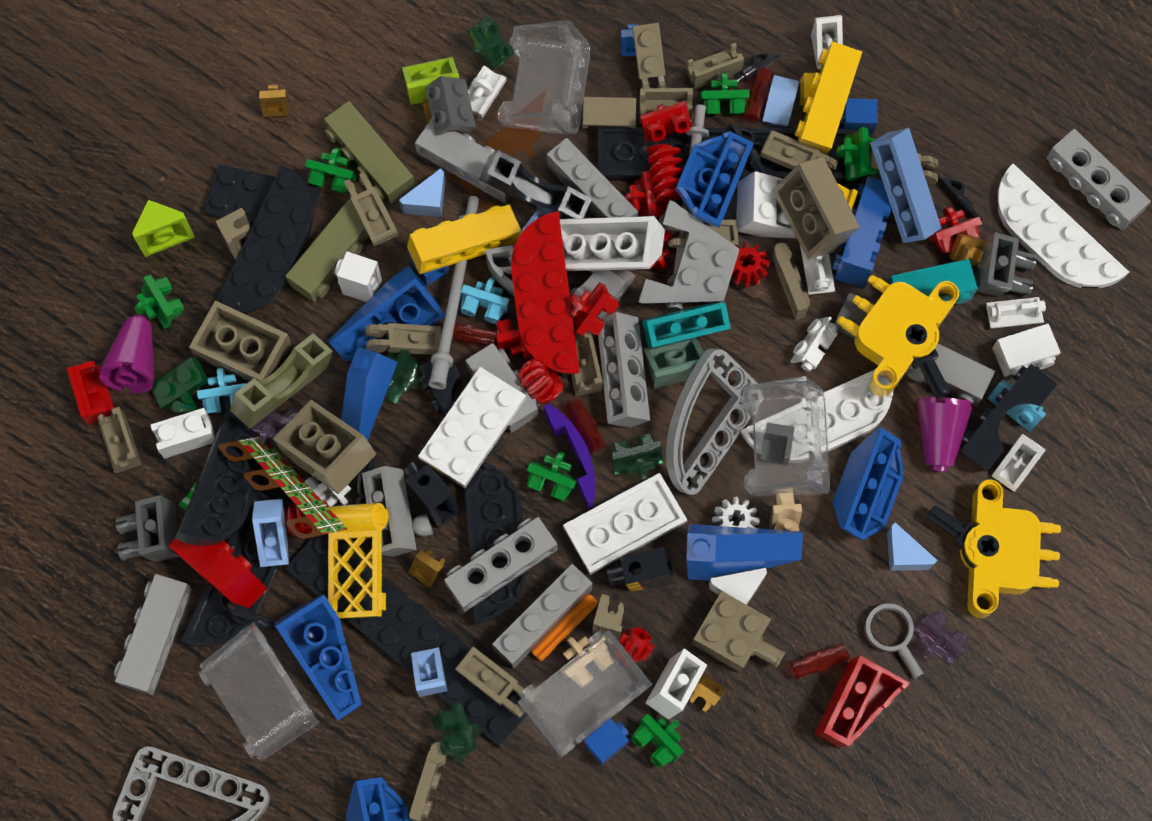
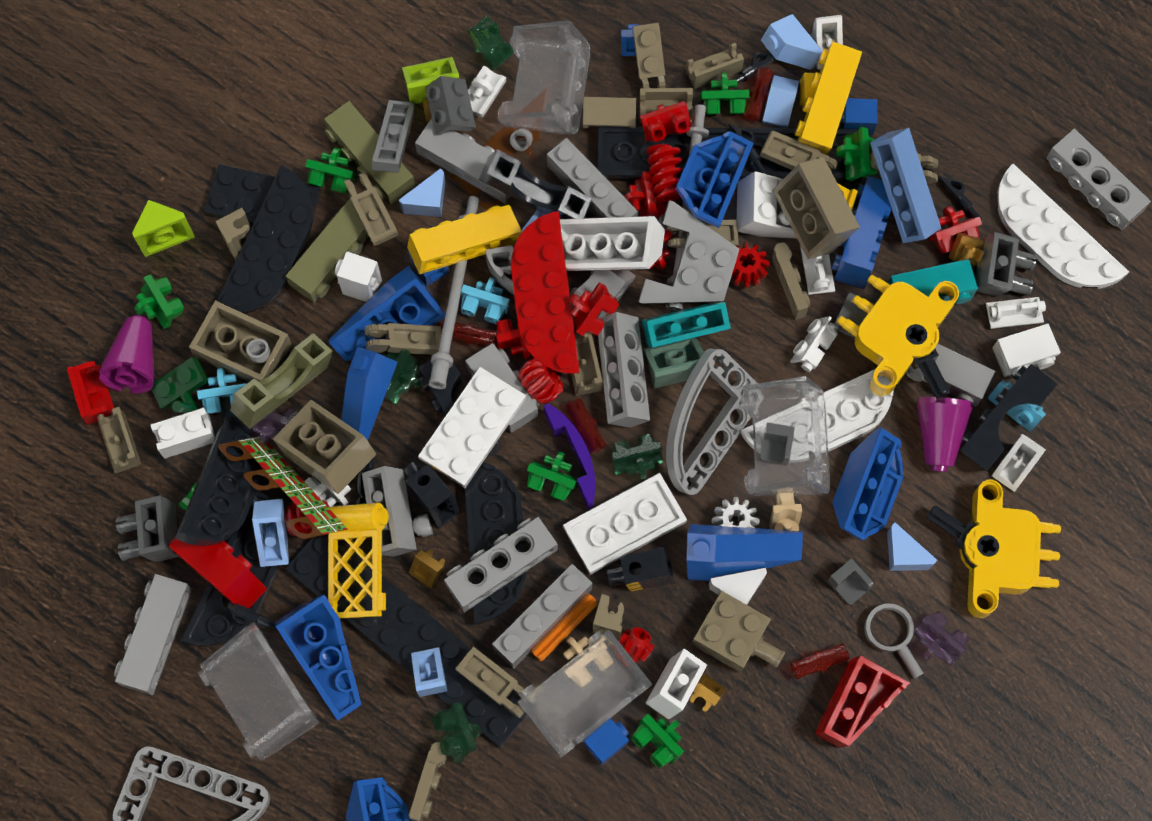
(258, 350): none -> light grey hinge
(274, 102): pearl gold tile -> none
(393, 136): none -> dark grey hinge
(521, 143): none -> light grey hinge
(791, 43): none -> light blue slope
(850, 582): none -> dark grey panel

